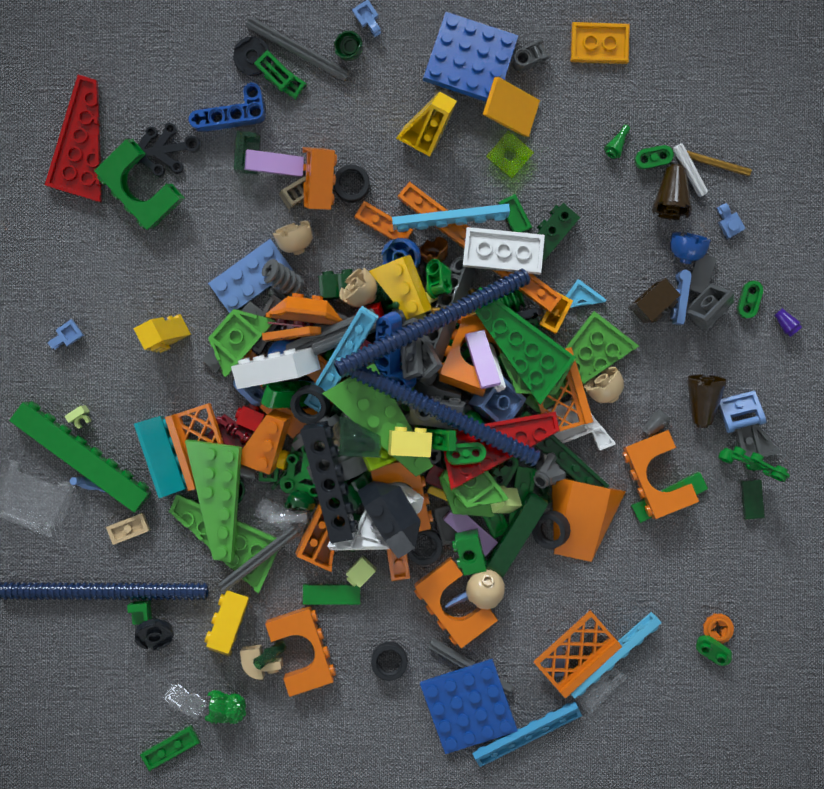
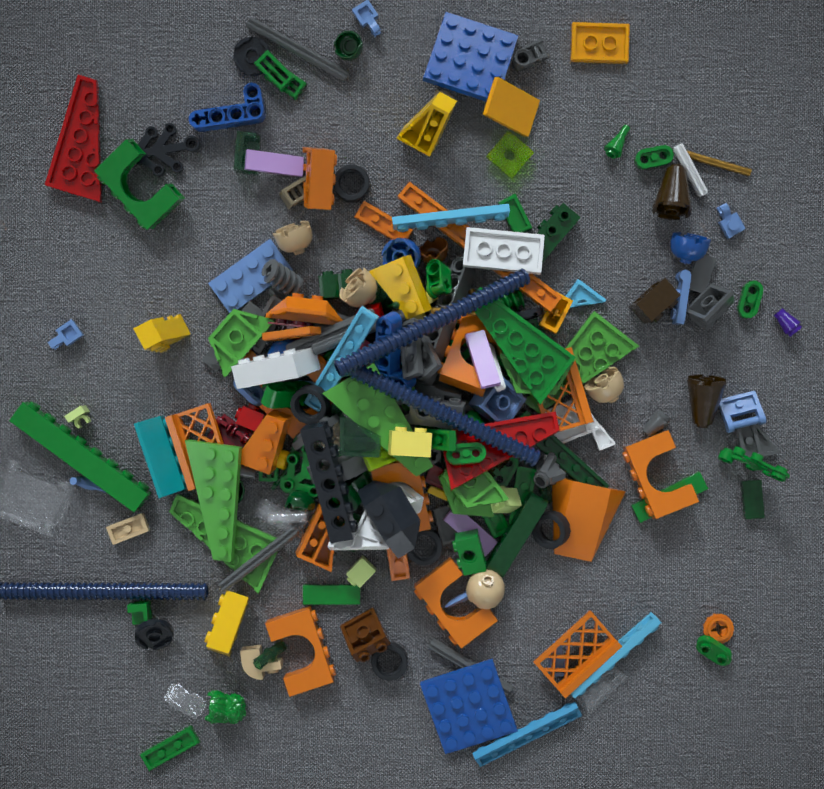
(365, 635): none -> reddish brown plate

